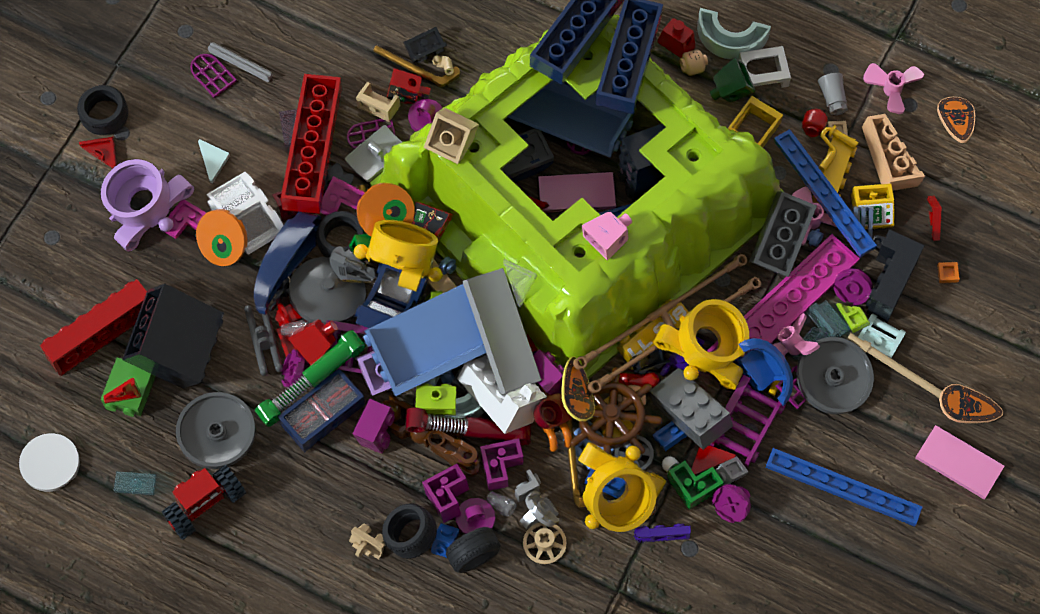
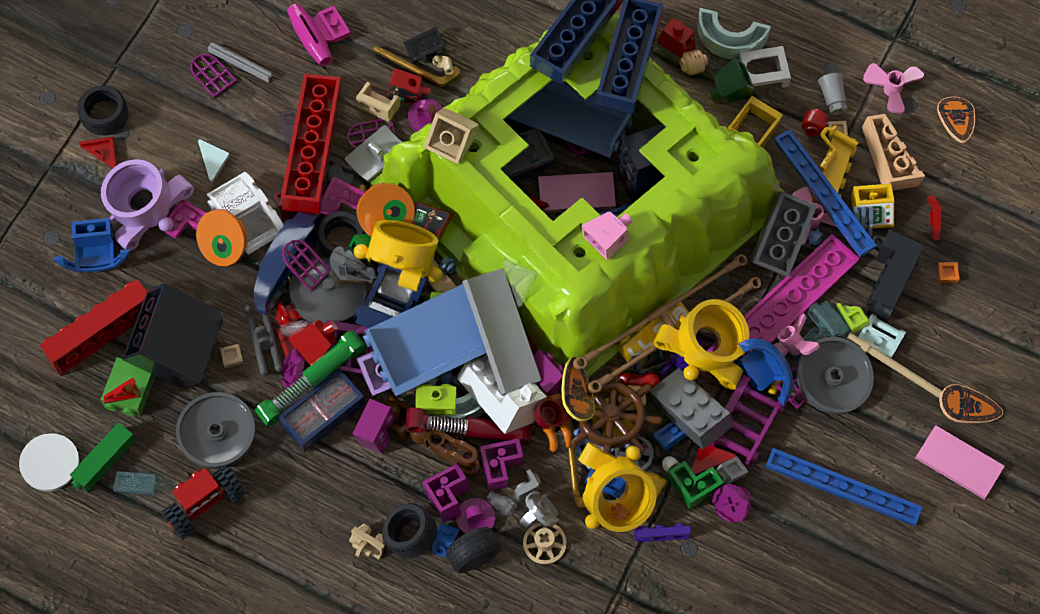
(93, 247): none -> blue piece
(102, 458): none -> green brick
(231, 355): none -> tan tile
(312, 264): none -> magenta window
(317, 31): none -> dark pink plate
(620, 511): none -> clear orange plate
(853, 286): magenta tile -> none

